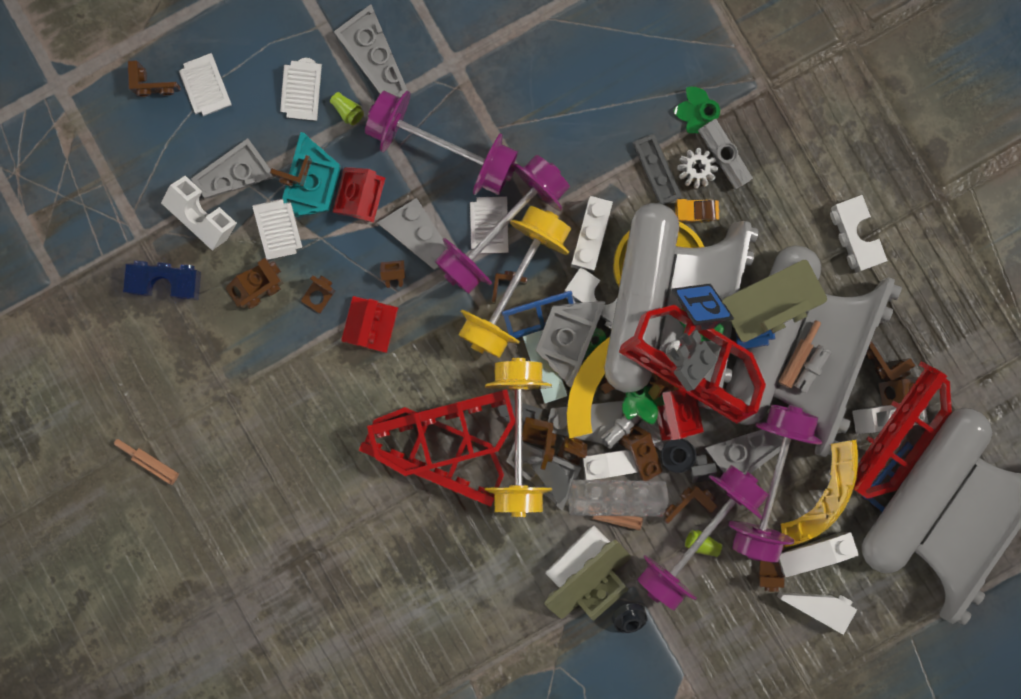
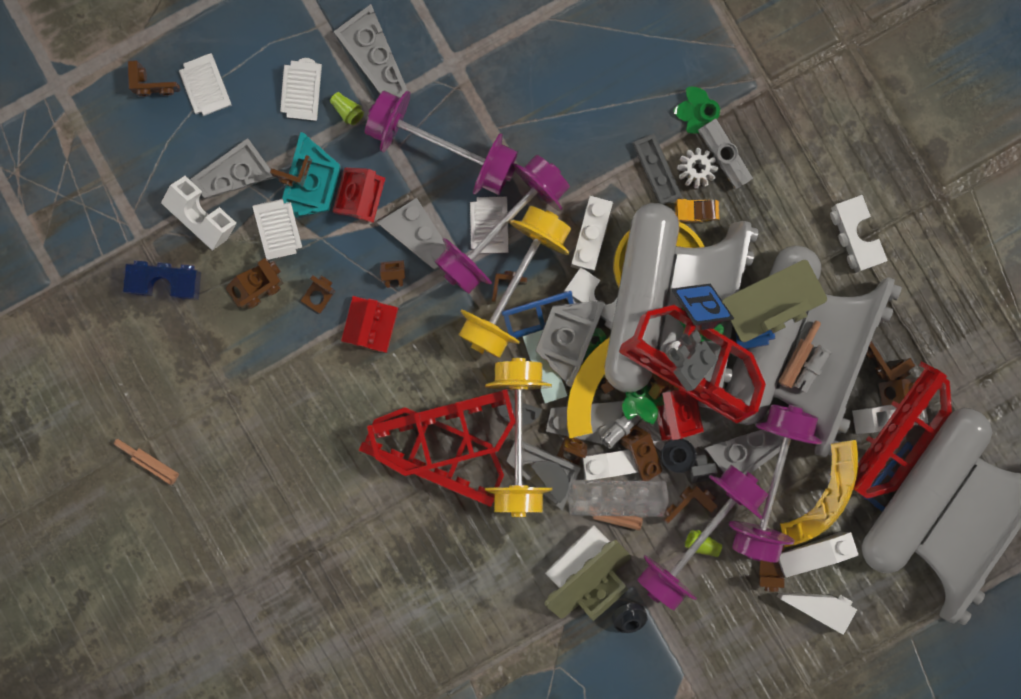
(540, 433): reddish brown bracket -> none

